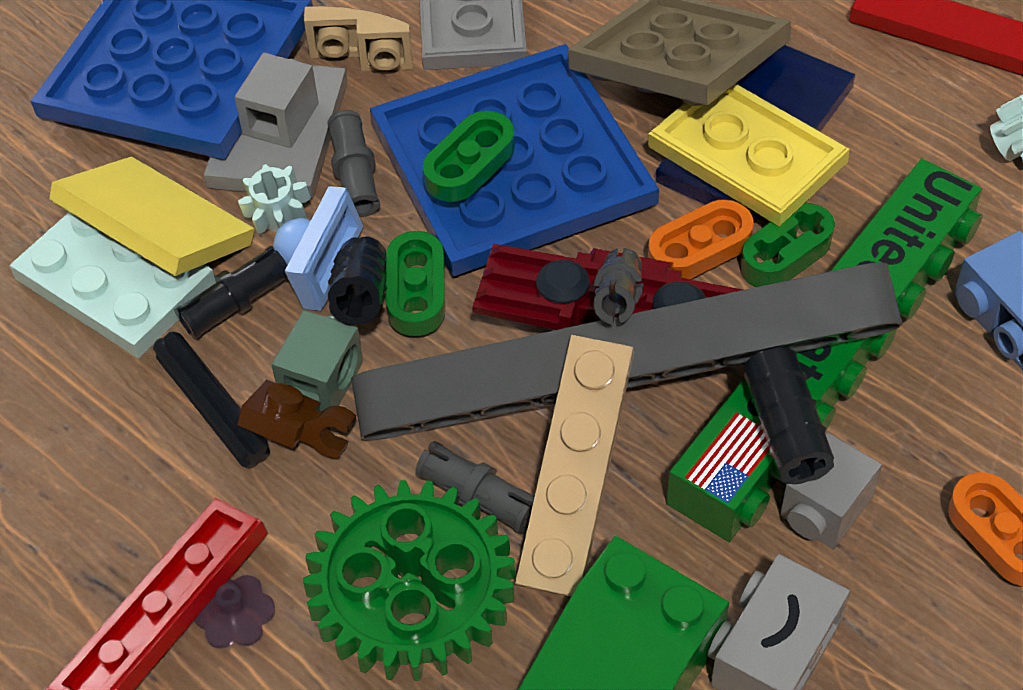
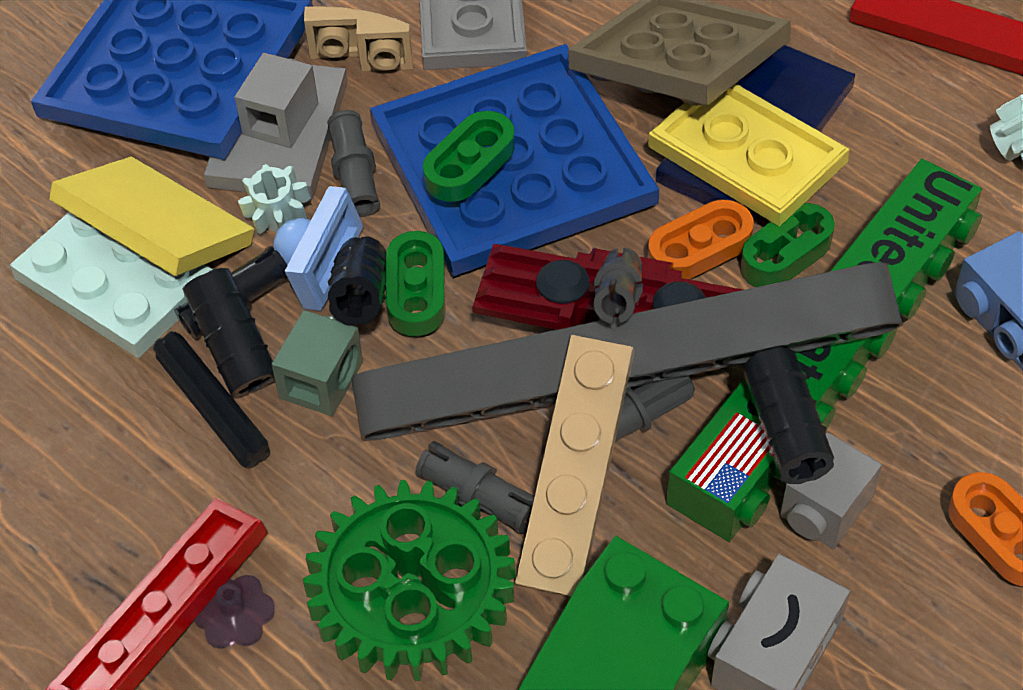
(230, 332): none -> black axle
(290, 417): reddish brown plate -> none
(651, 402): none -> dark grey axle

